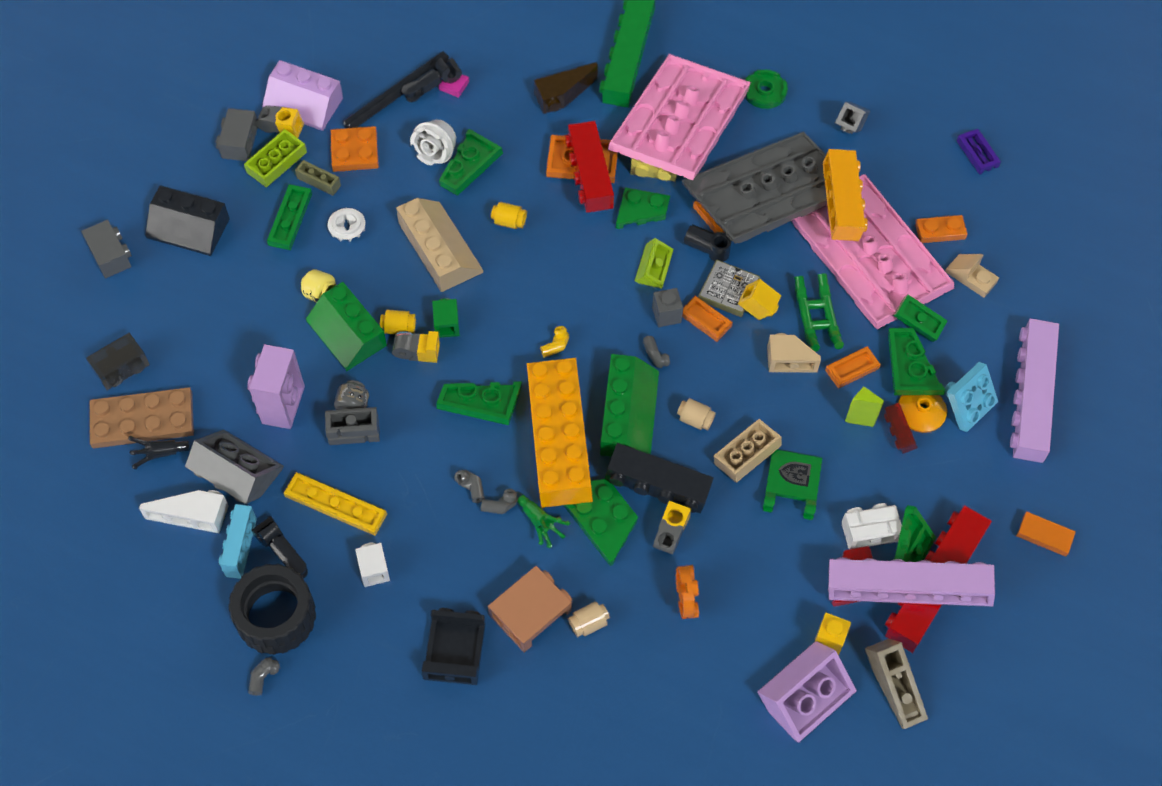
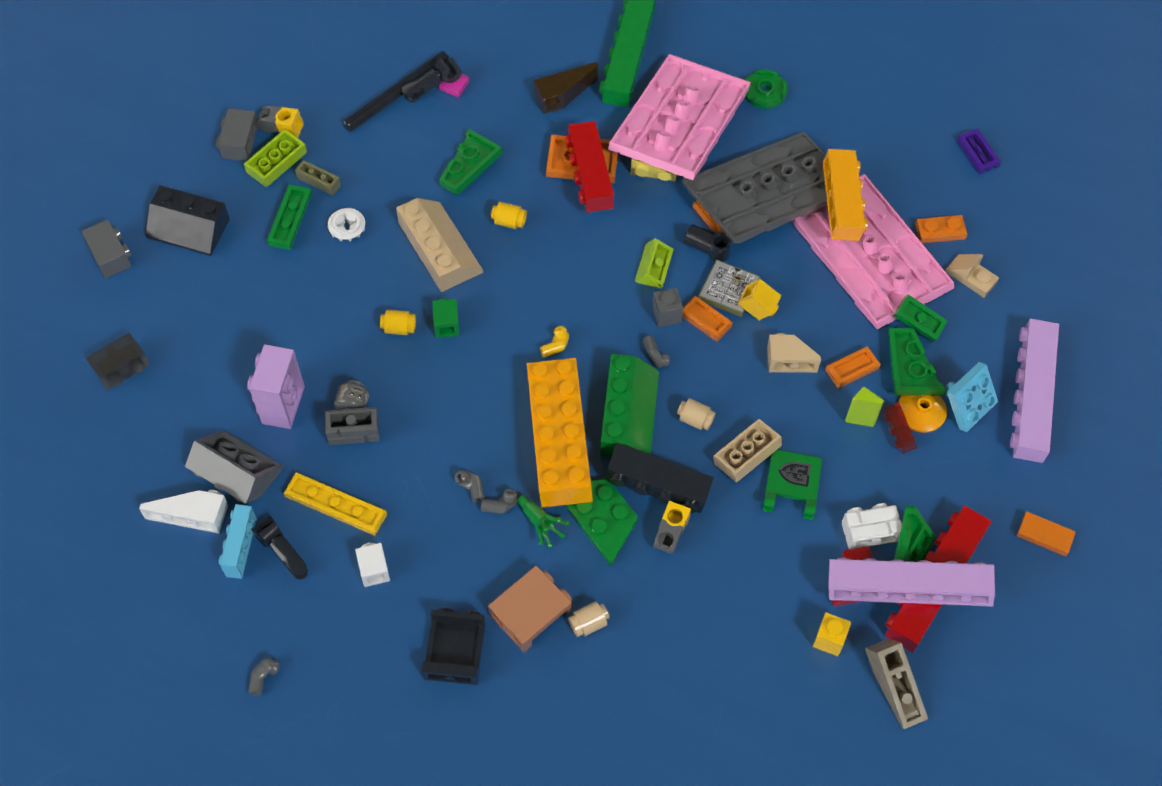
(143, 416): medium nougat plate -> none
(157, 449): black piece -> none
(263, 581): black tyre -> none
(304, 90): lavender slope -> none
(316, 283): light yellow head -> none
(346, 327): green slope -> none
(354, 149): orange plate -> none
(417, 346): leg -> none
(433, 141): white cone -> none
(488, 402): green wing -> none
(642, 207): green wing -> none
(687, 590): orange plate -> none
(807, 690): lavender slope -> none
(825, 303): green piece -> none
(852, 117): dark grey brick -> none

